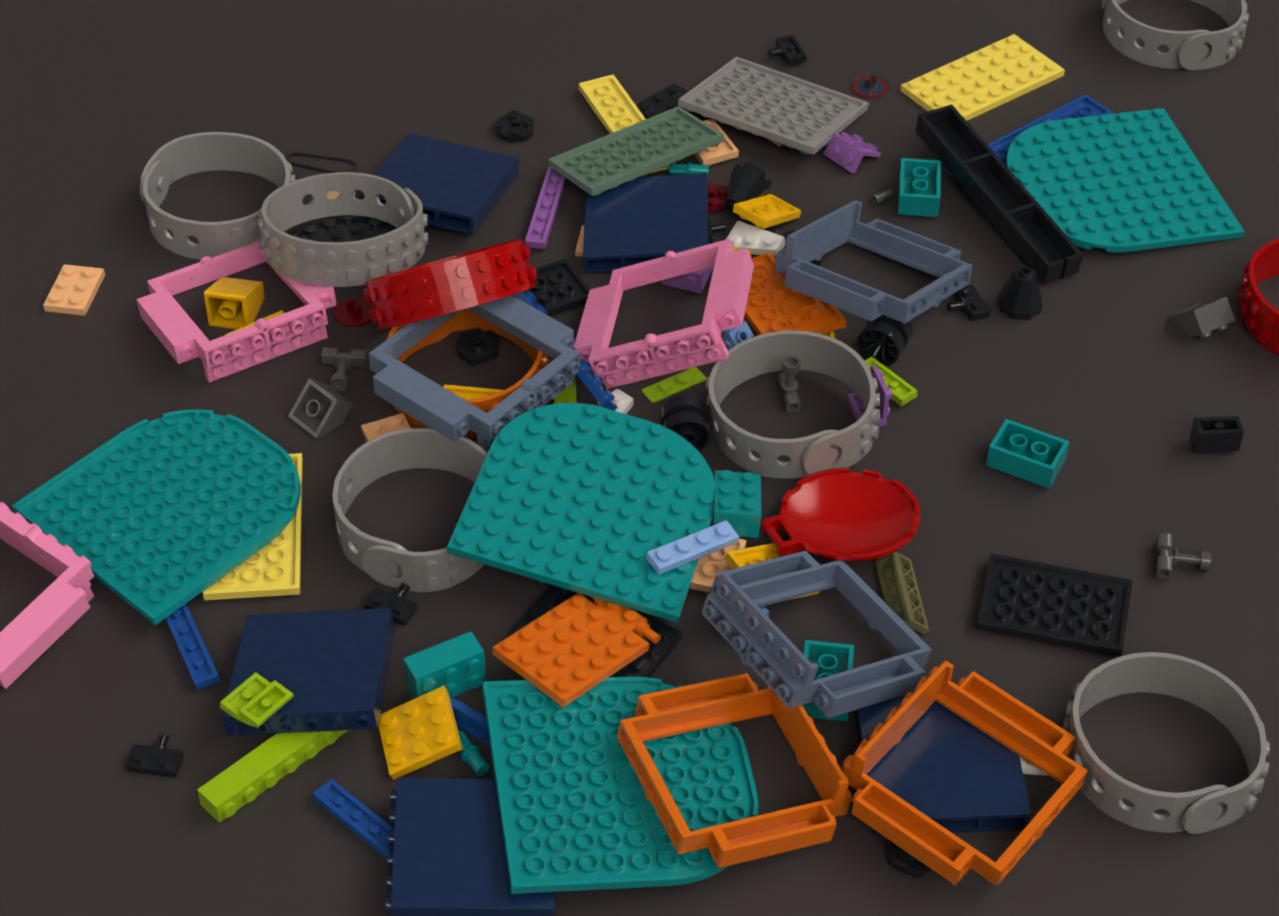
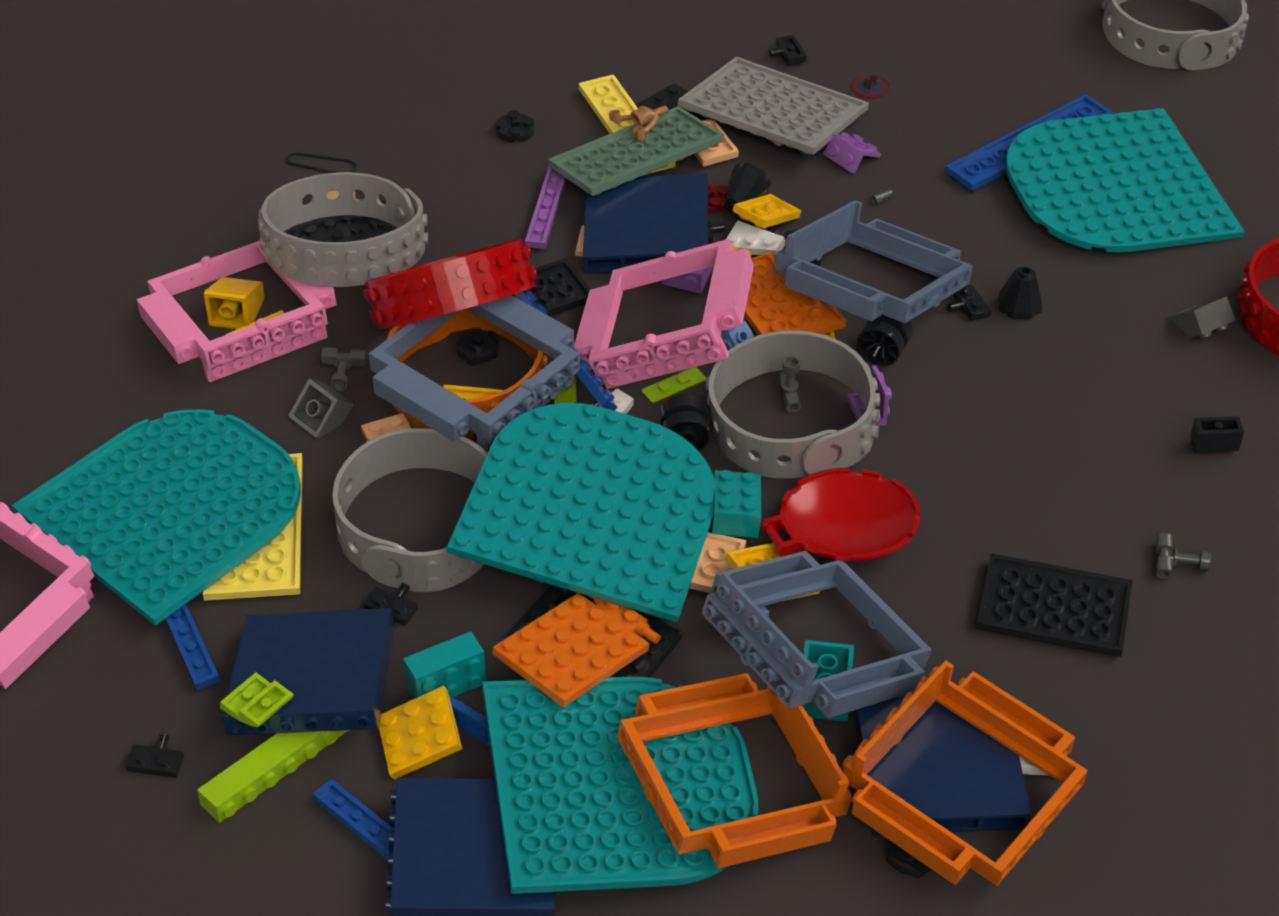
(74, 290): light nougat plate -> none
(207, 153): light grey piece -> none
(353, 312): dark red piece -> none
(450, 179): dark blue brick -> none
(471, 755): teal axle -> none
(640, 117): none -> medium nougat piece
(684, 169): teal axle -> none
(692, 547): light blue plate -> none
(901, 390): lime plate -> none
(901, 590): olive fence -> none
(919, 187): teal brick -> none
(984, 78): light yellow plate -> none
(999, 194): black piece -> none
(1027, 453): teal brick -> none
(1193, 682): light grey piece -> none

